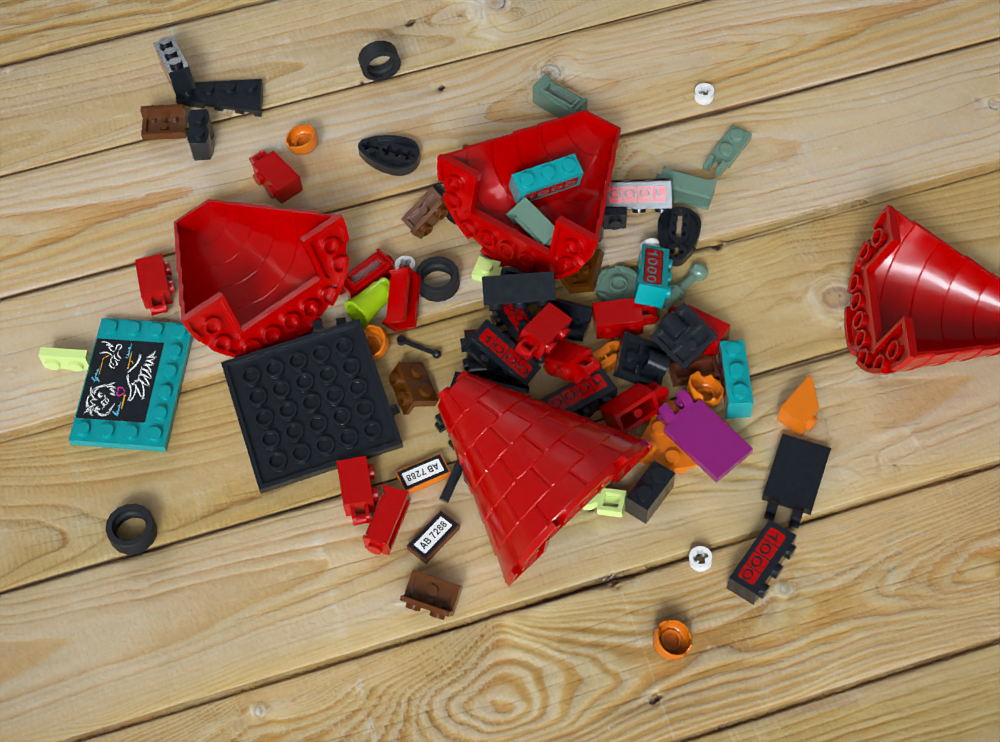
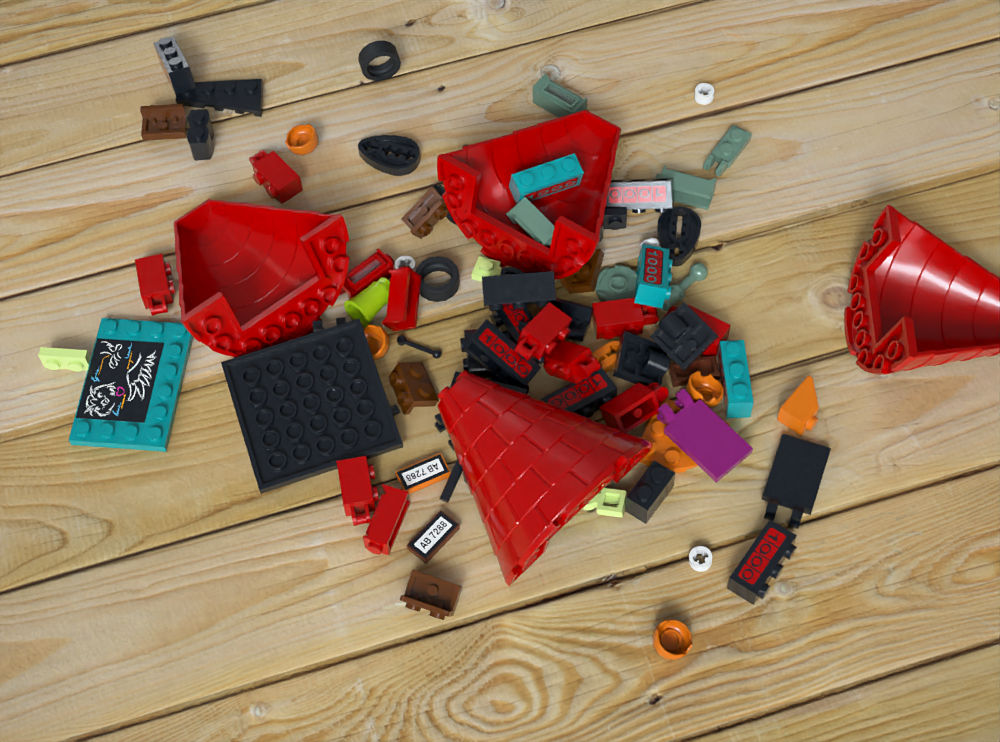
(136, 545): black tyre -> none

